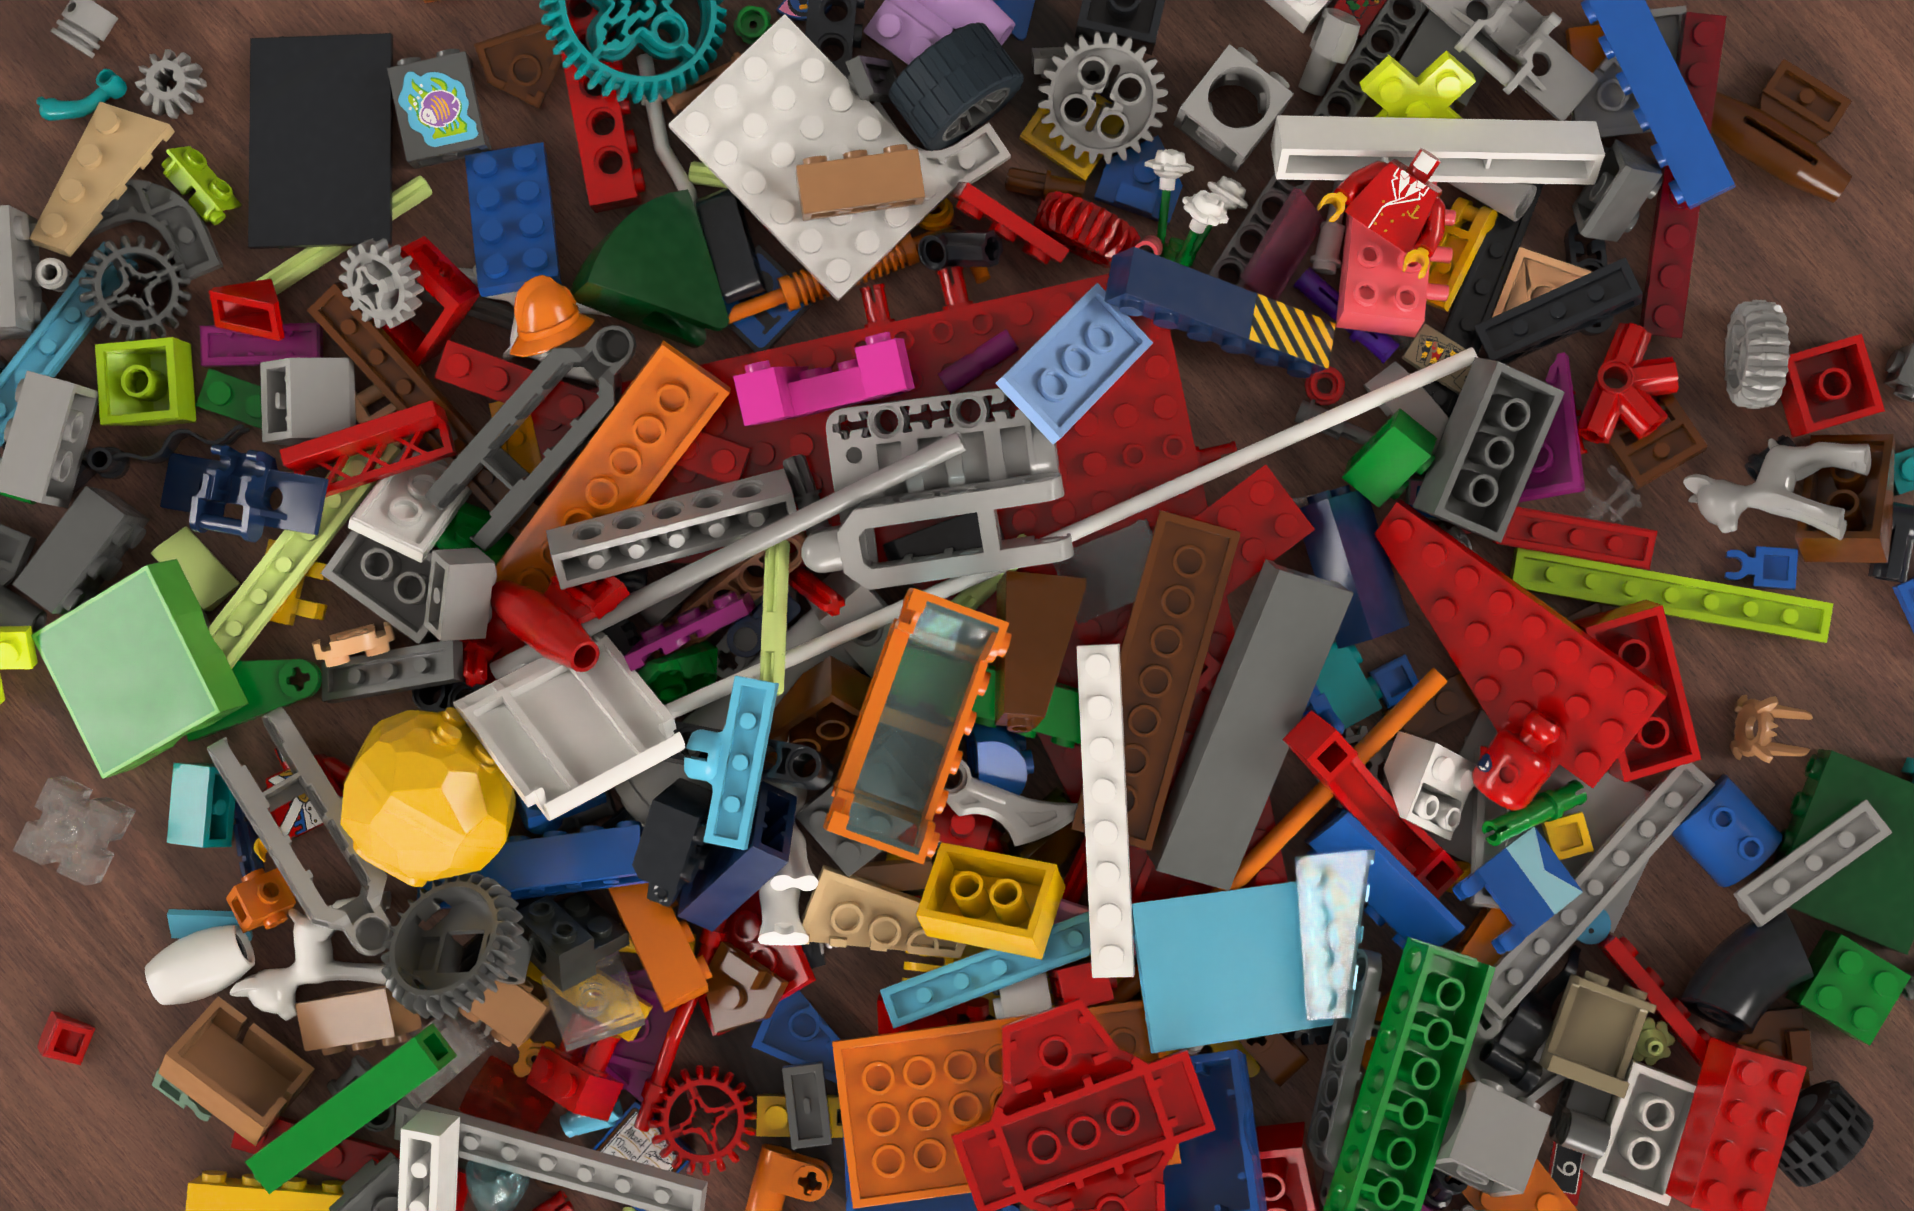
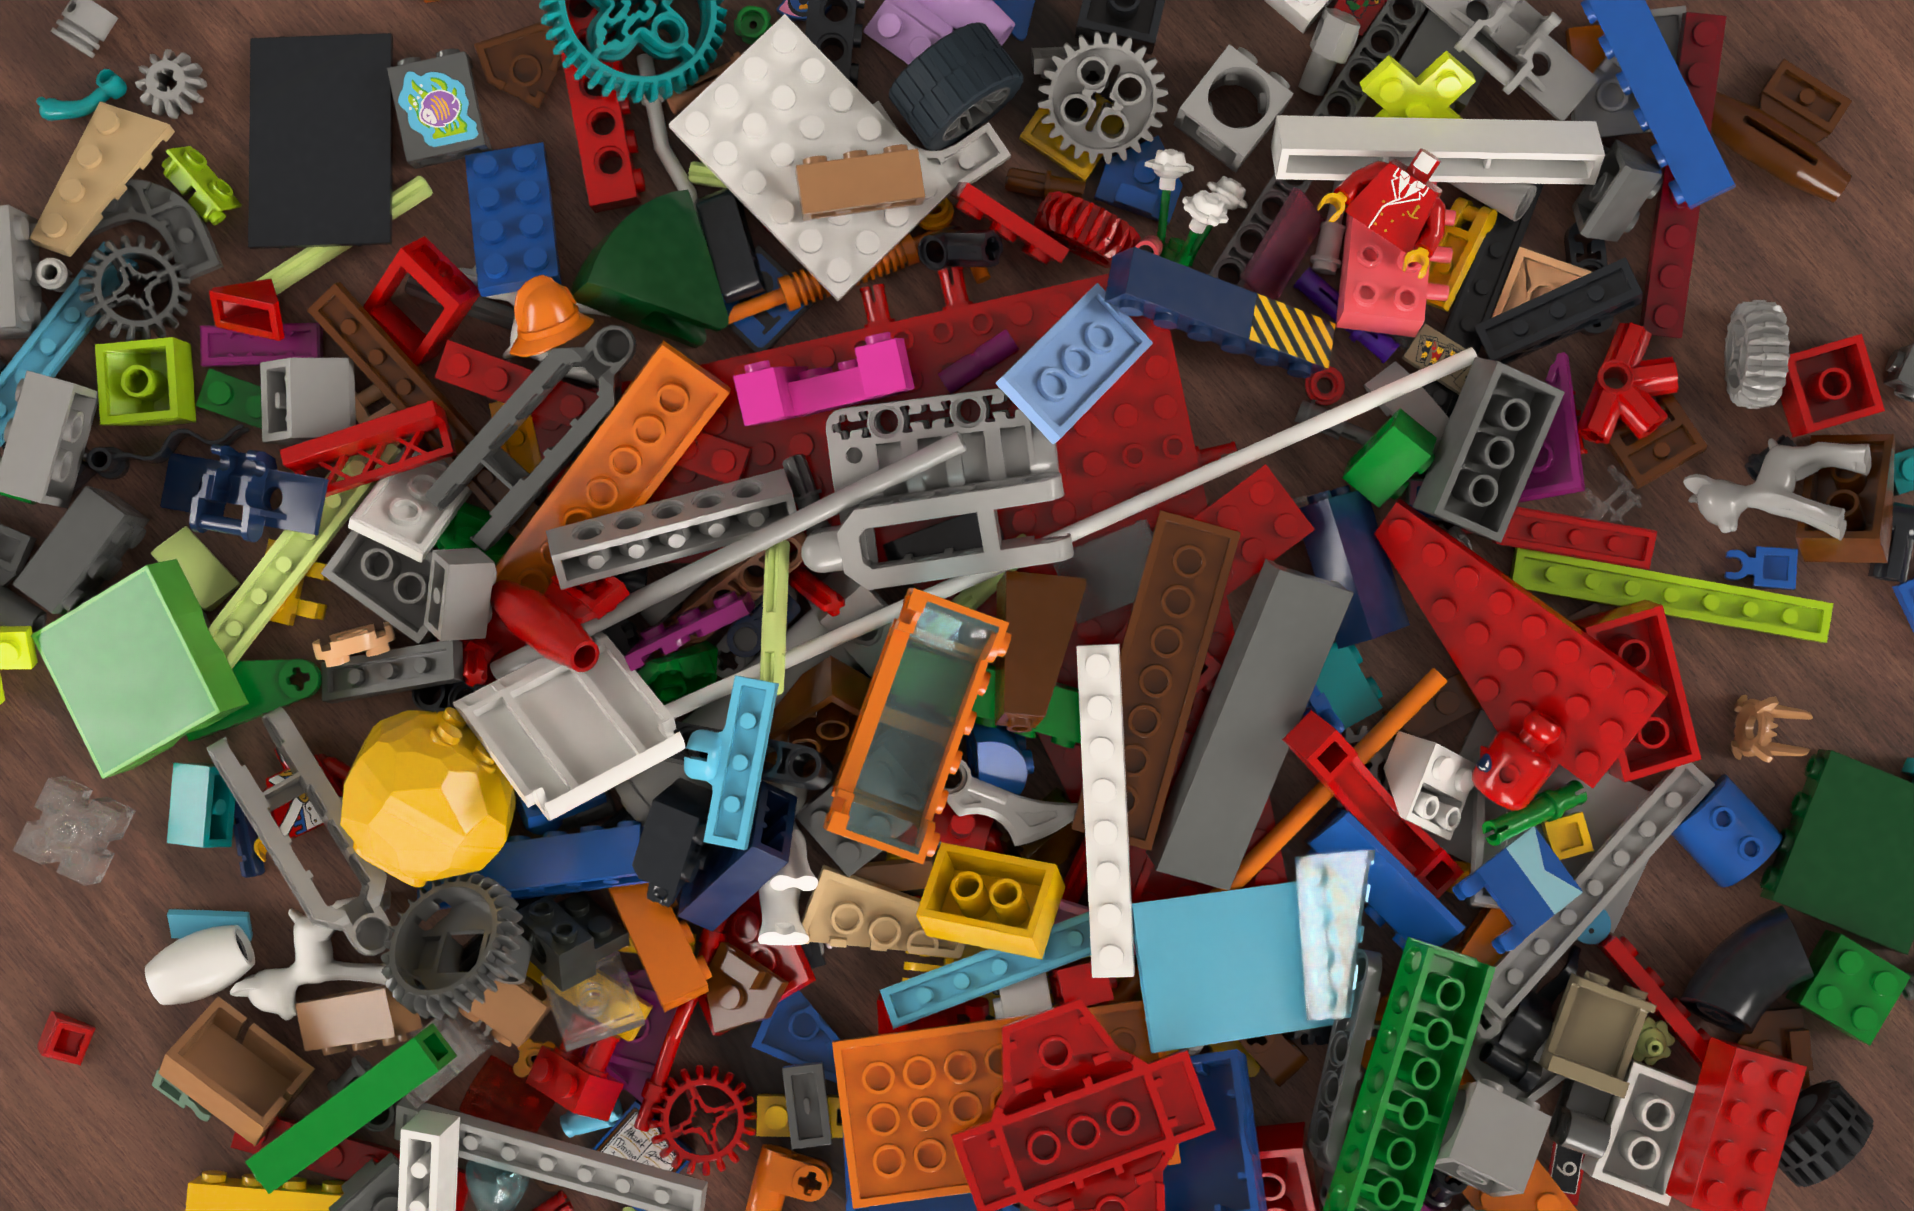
(261, 900): orange brick -> none
(381, 283): light grey gear -> none
(871, 78): dark grey plate -> none
(1394, 679): blue tile -> none
(1812, 863): light grey piece -> none

